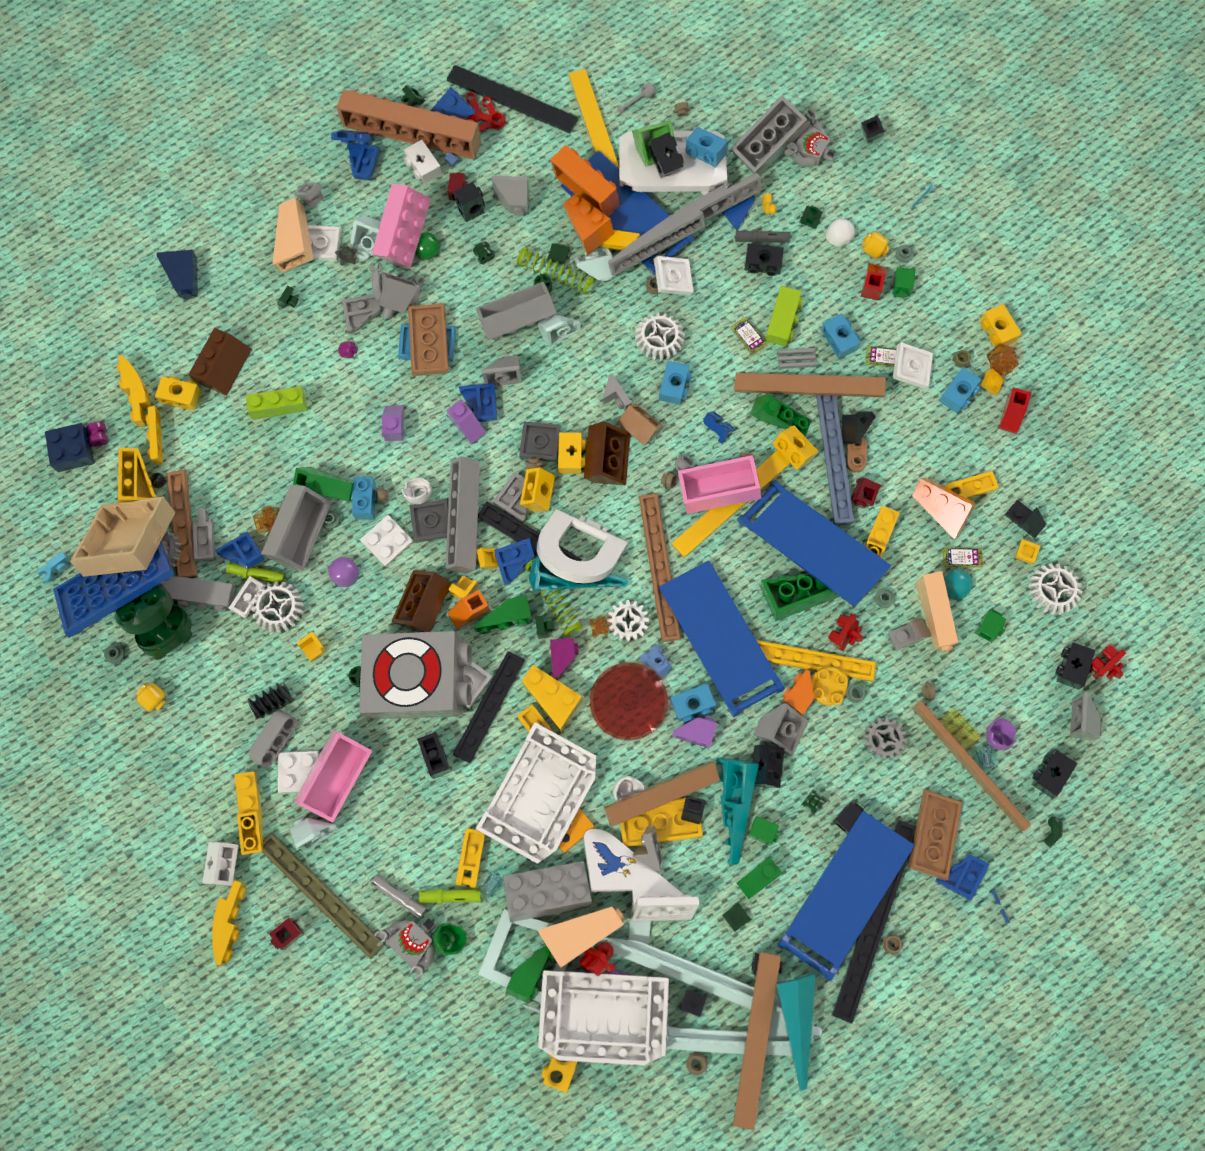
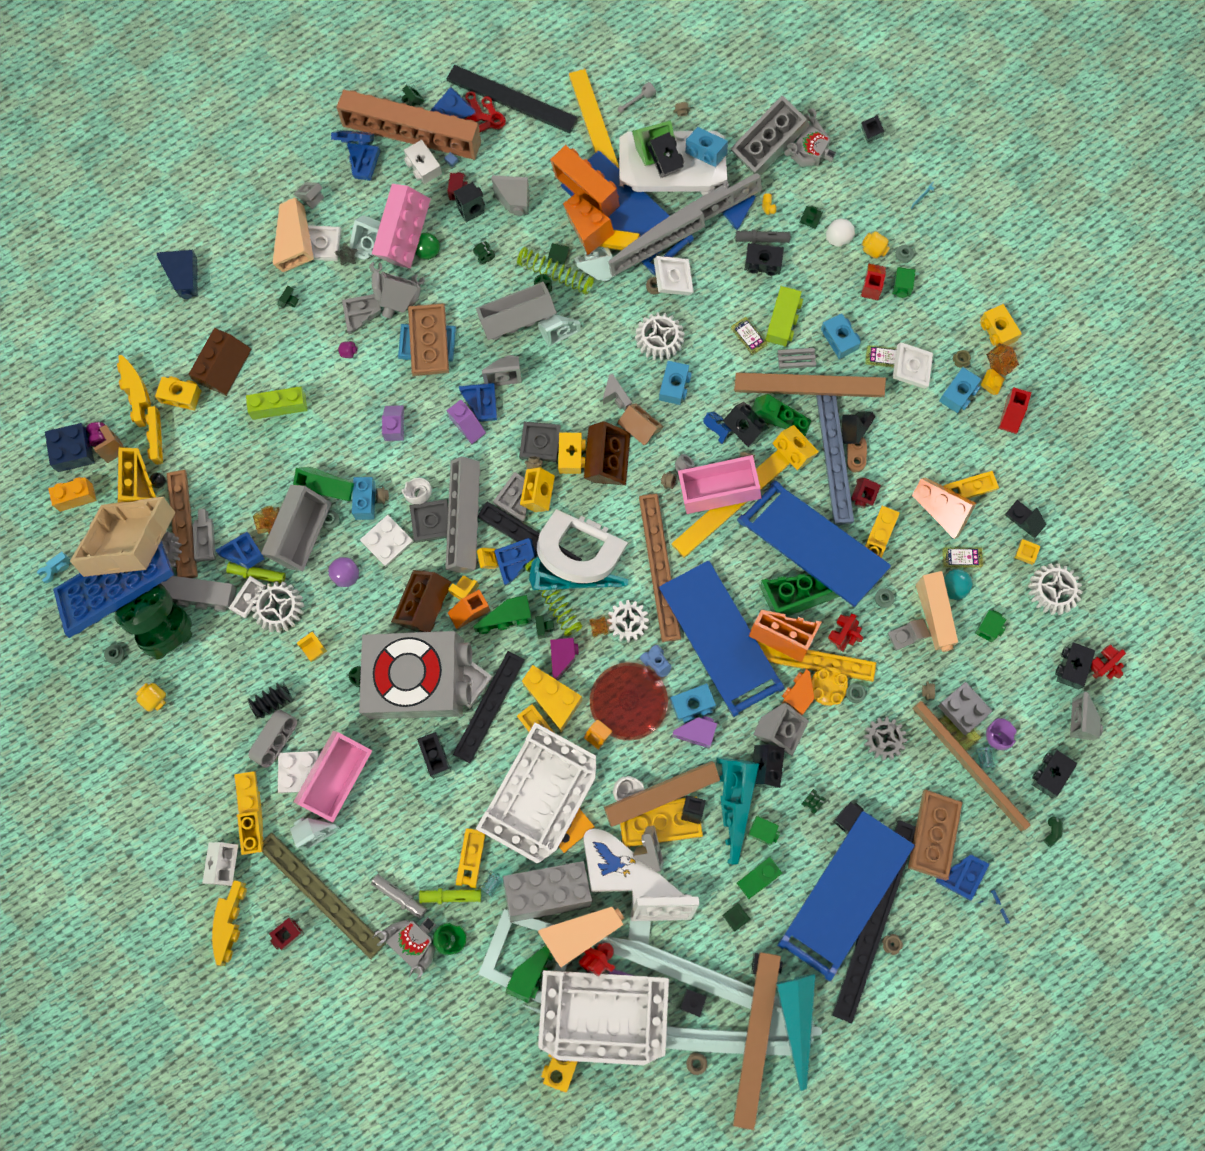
(72, 494): none -> light orange brick
(108, 449): none -> medium nougat panel
(597, 734): none -> light orange slope
(736, 422): none -> black brick
(784, 633): none -> orange wedge
(965, 708): none -> plate

